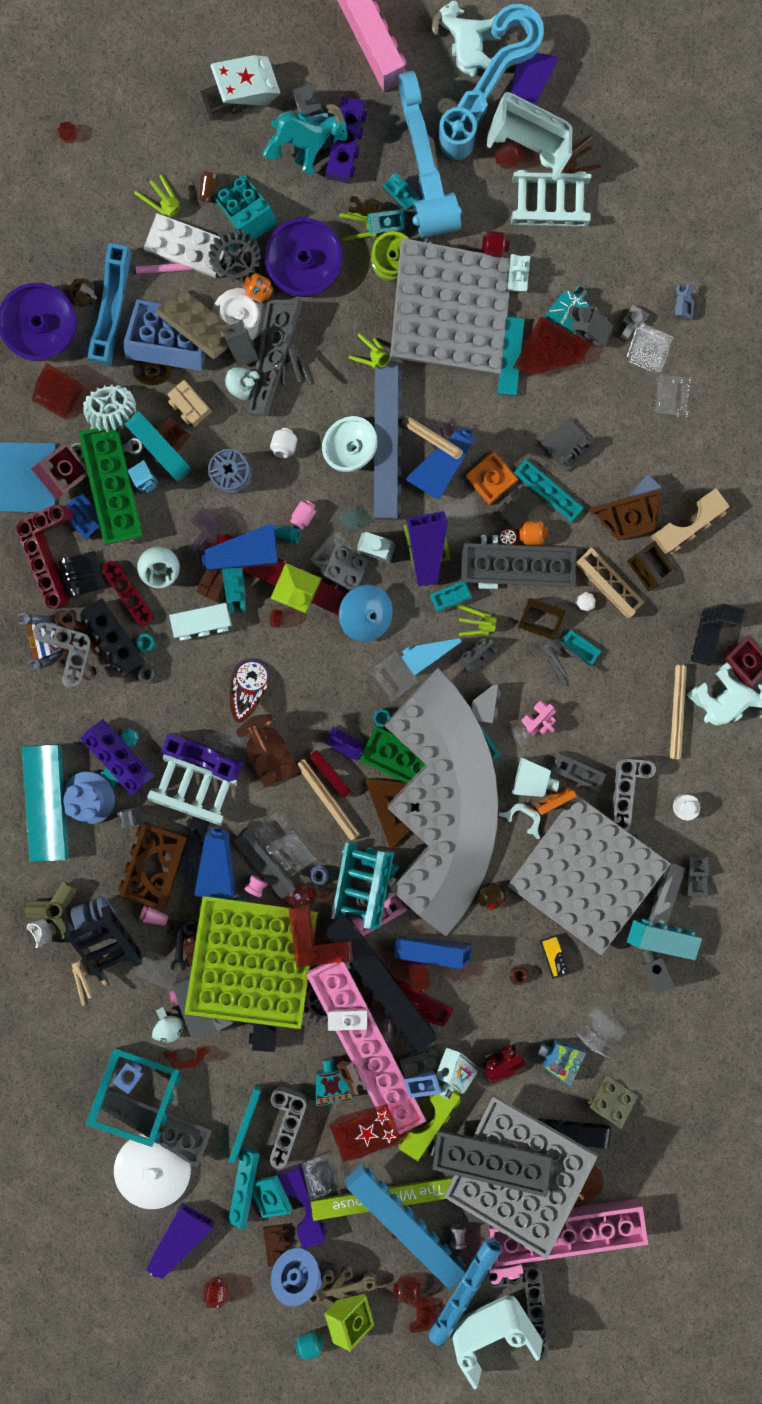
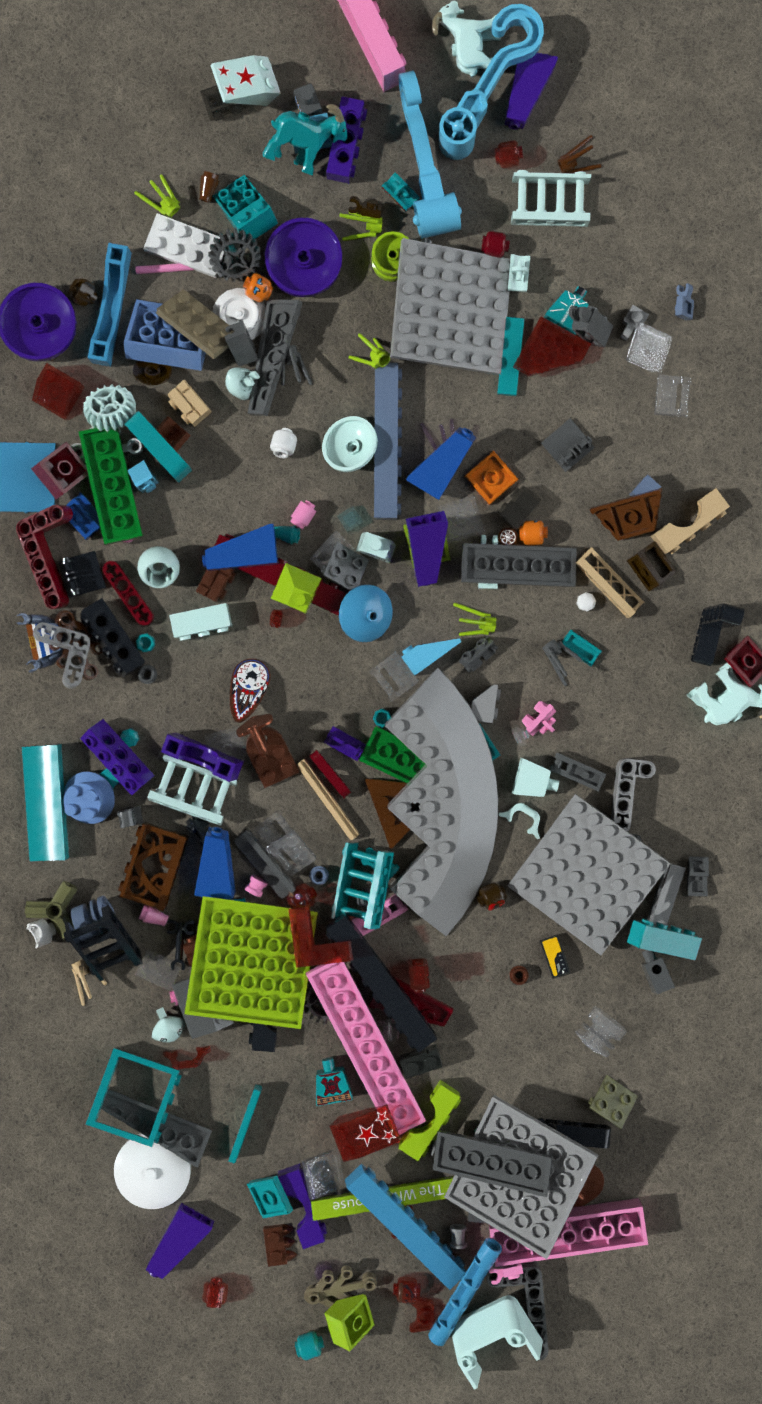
(67, 132): clear red tile -> none
(122, 1083): medium blue brick -> none
(210, 530): clear purple brick -> none
(232, 482): sand blue wheel -> none
(234, 588): teal hinge -> none
(243, 1187): teal plate -> none
(286, 1129): light grey beam -> none
(295, 1277): medium blue piece -> none
(347, 1019): white plate -> none
(349, 1074): reddish brown plate -> none
(386, 221): teal slope -> none
(422, 1085): medium blue slope -> none
(432, 437): tan axle -> none
(432, 951): blue slope -> none
(450, 596): teal plate -> none
(455, 1073): light aqua torso -> none
(504, 1064): dark red plate -> none
(533, 129): light aqua windscreen -> none
(545, 608): dark brown tile -> none
(548, 490): teal tile -> none
(555, 800): orange tile -> none
(562, 1059): torso -> none
(678, 711): tan axle -> none
(686, 807): white piece -> none

